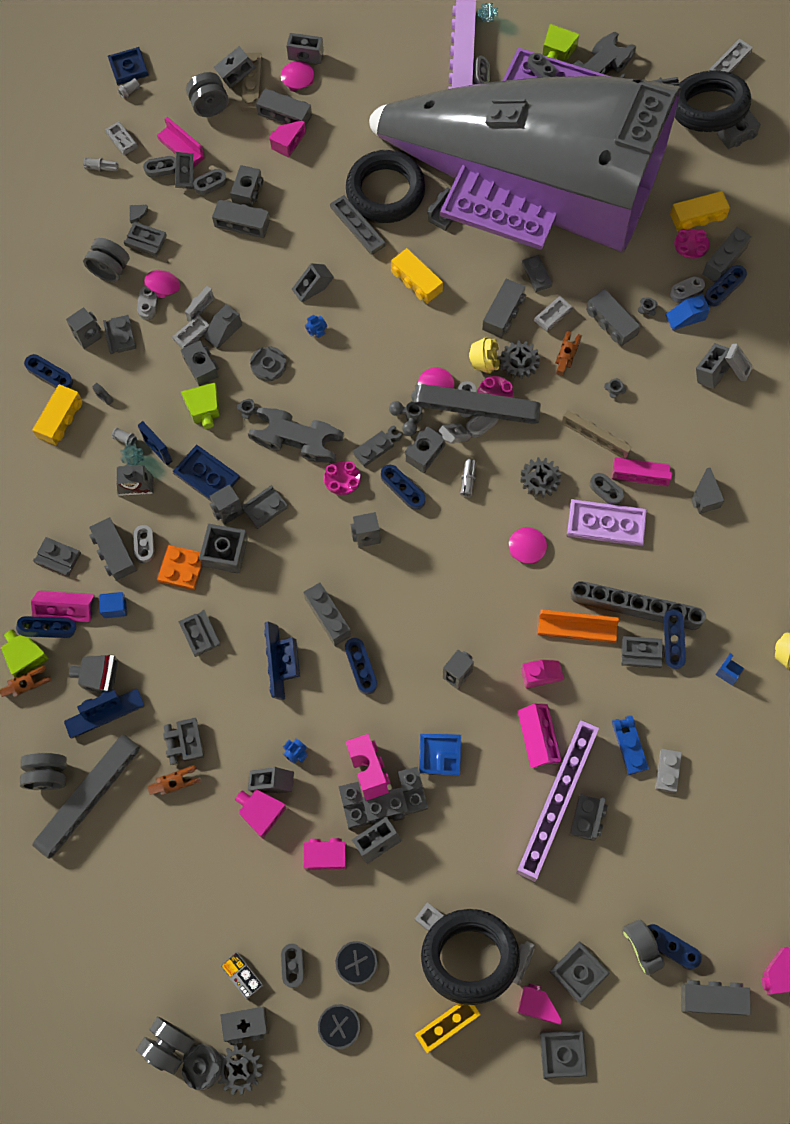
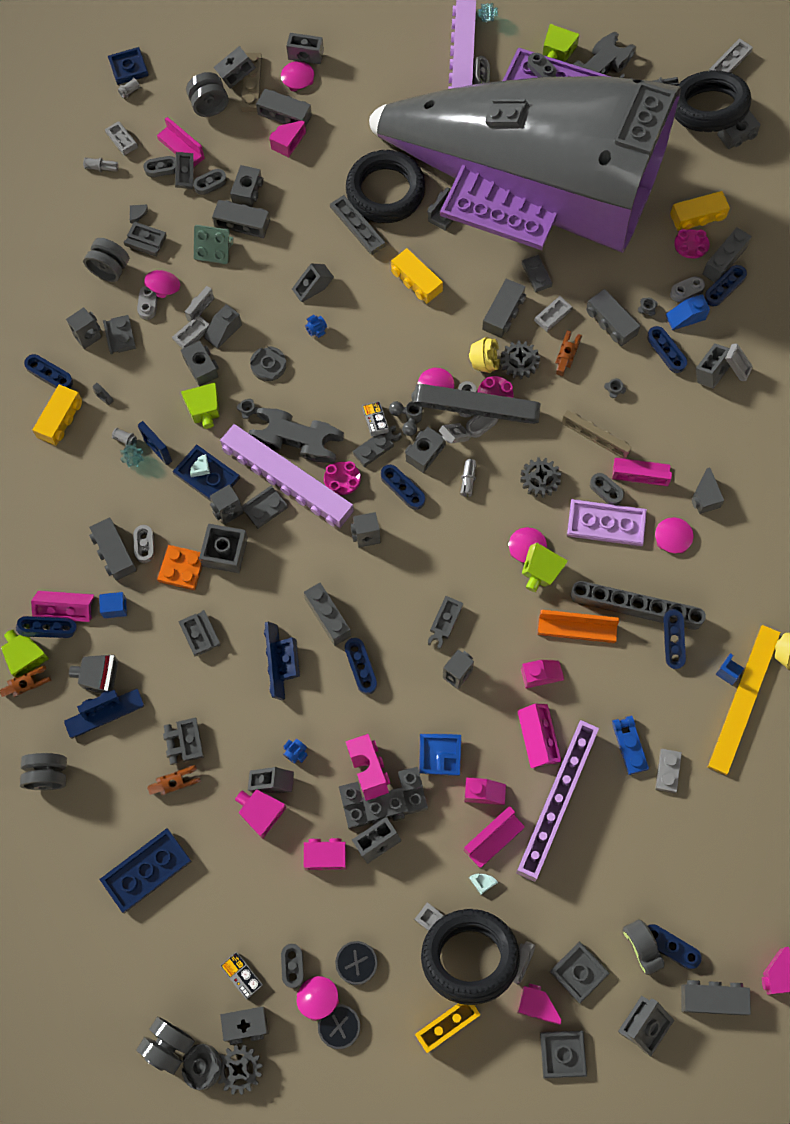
(57, 556): dark grey plate -> none
(86, 796): dark grey beam -> none
(134, 480): dark grey torso -> none
(145, 870): none -> dark blue plate
(200, 467): none -> light aqua tile
(212, 244): none -> sand green bracket
(287, 476): none -> lavender brick
(317, 998): none -> dark pink dish
(375, 418): none -> tile
(445, 620): none -> dark grey plate
(483, 882): none -> light aqua tile
(484, 791): none -> dark pink slope
(494, 837): none -> dark pink panel
(541, 566): none -> lime torso
(588, 817): dark grey bracket -> none
(641, 652): dark grey plate -> none
(646, 1025): none -> dark grey bracket
(665, 342): none -> dark blue plate
(674, 535): none -> dark pink dish
(743, 700): none -> yellow tile

